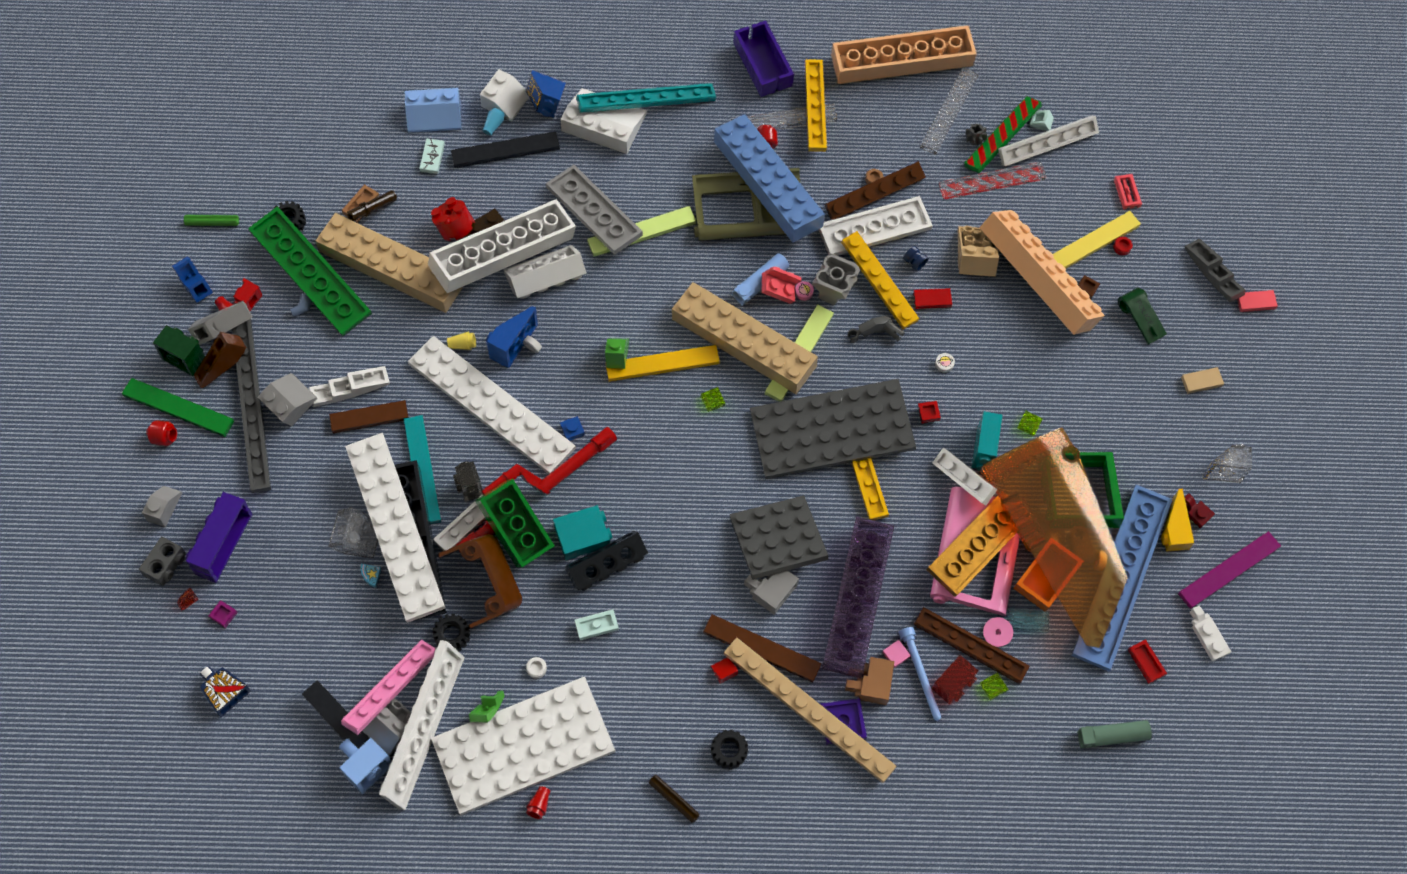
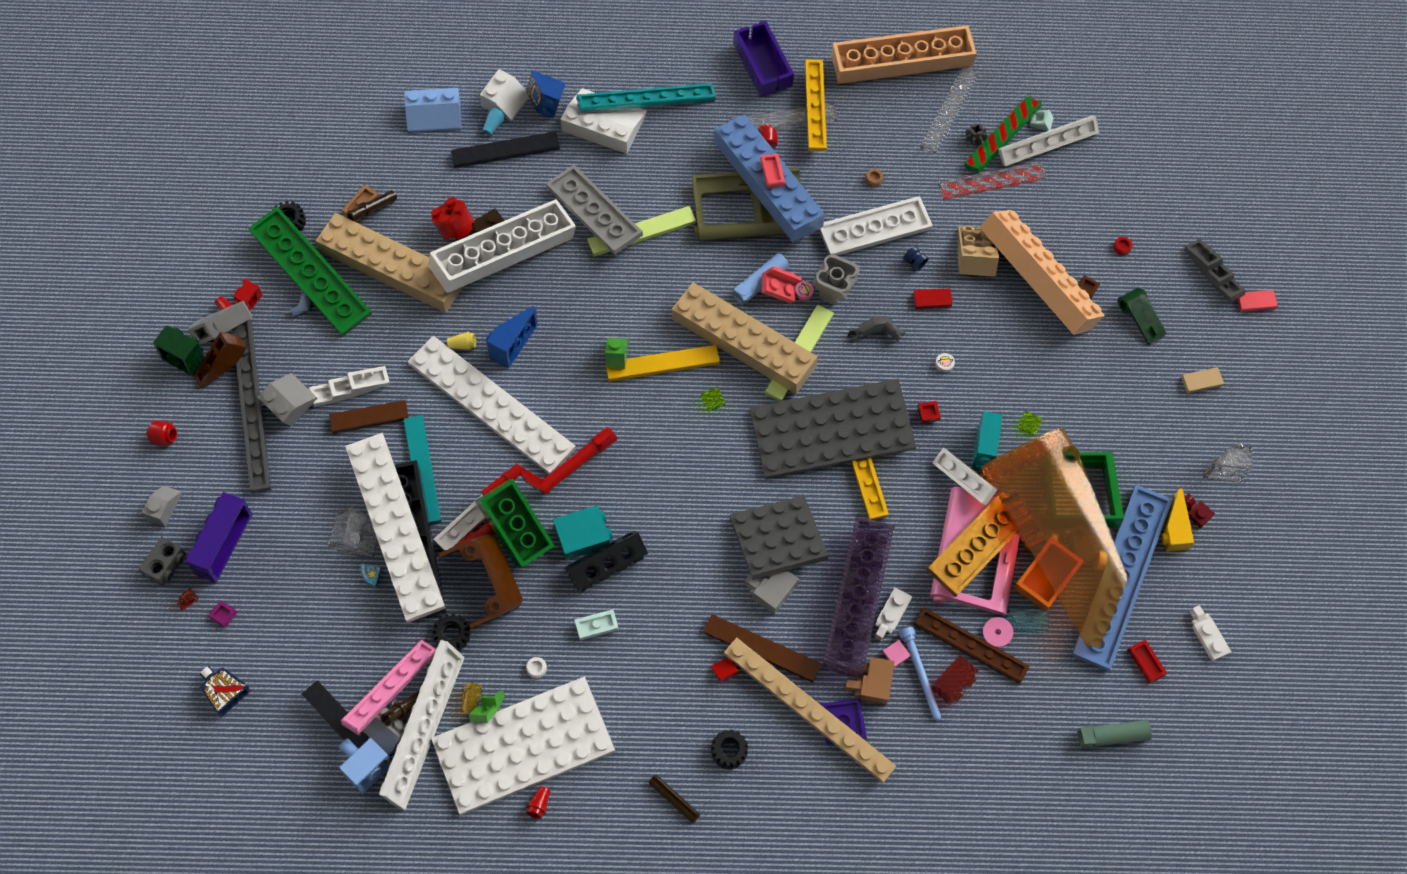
(178, 407): green tile -> none
(192, 279): blue brick -> none
(211, 220): bright green axle -> none
(399, 709): none -> dark brown pin
(432, 156): light aqua tile -> none
(467, 481): clear smoke brick -> none
(471, 696): none -> clear yellow cone
(532, 344): white tile -> none
(545, 271): white slope -> none
(572, 428): blue plate -> none
(772, 171): none -> coral tile
(874, 190): reddish brown plate -> none
(880, 280): yellow plate -> none
(892, 613): none -> white hinge
(994, 686): clear neon green tile -> none
(1097, 239): light yellow tile -> none
(1130, 203): coral tile -> none
(1229, 570): magenta tile -> none

